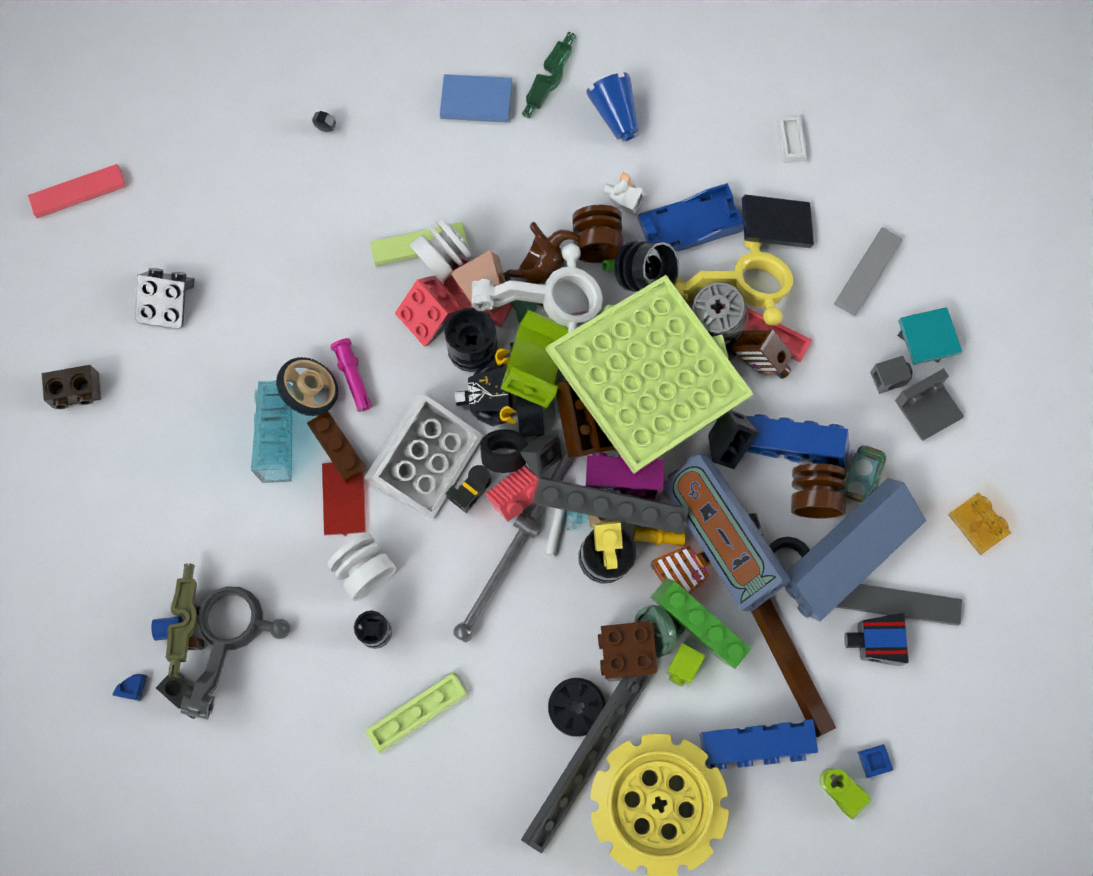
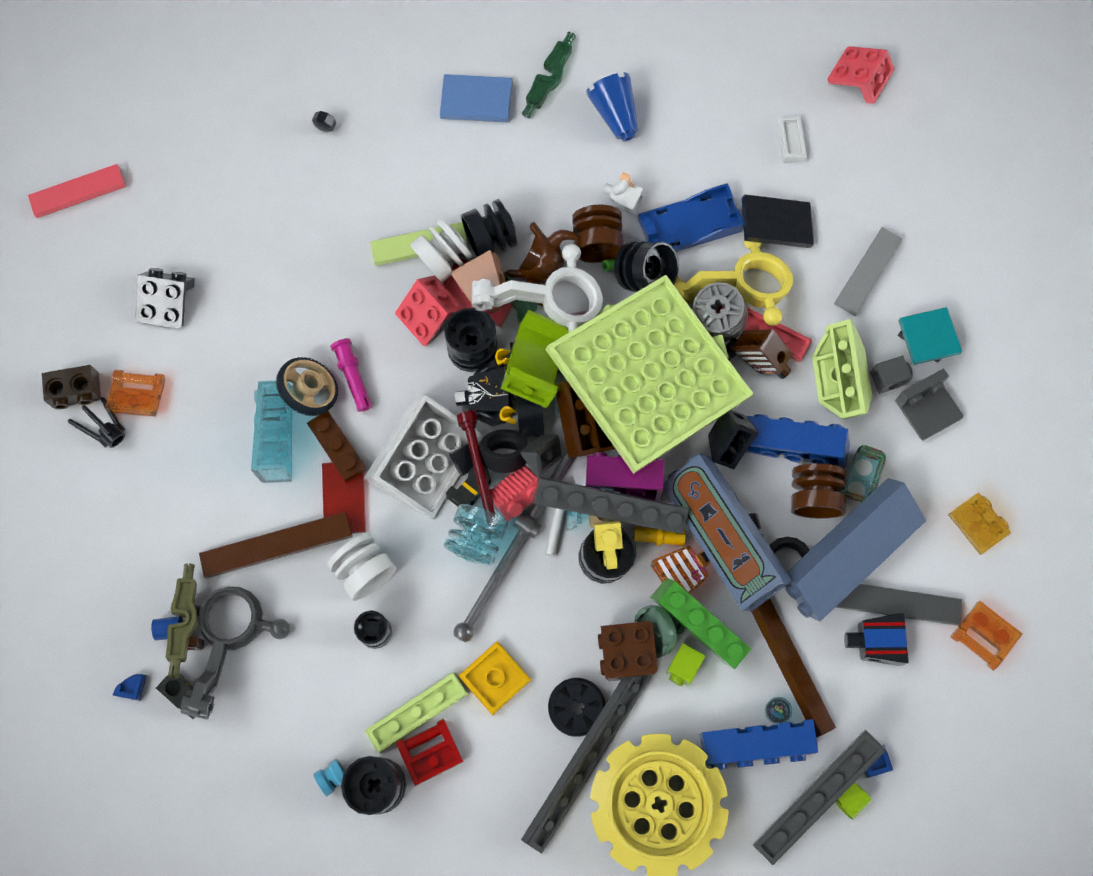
(110, 434): none -> black plant
(135, 400): none -> clear orange plate
(275, 545): none -> reddish brown tile
(330, 777): none -> medium azure wheel
(358, 785): none -> black wheel
(433, 760): none -> red plate
(462, 459): none -> black tile
(468, 421): none -> dark red piece
(477, 530): none -> clear light blue wheel
(490, 229): none -> black wheel
(494, 678): none -> yellow tile
(778, 710): none -> clear light blue tile
(819, 797): none -> dark grey tile
(842, 371): none -> yellowish green wedge
(863, 69): none -> coral bracket
(992, 629): none -> clear orange plate

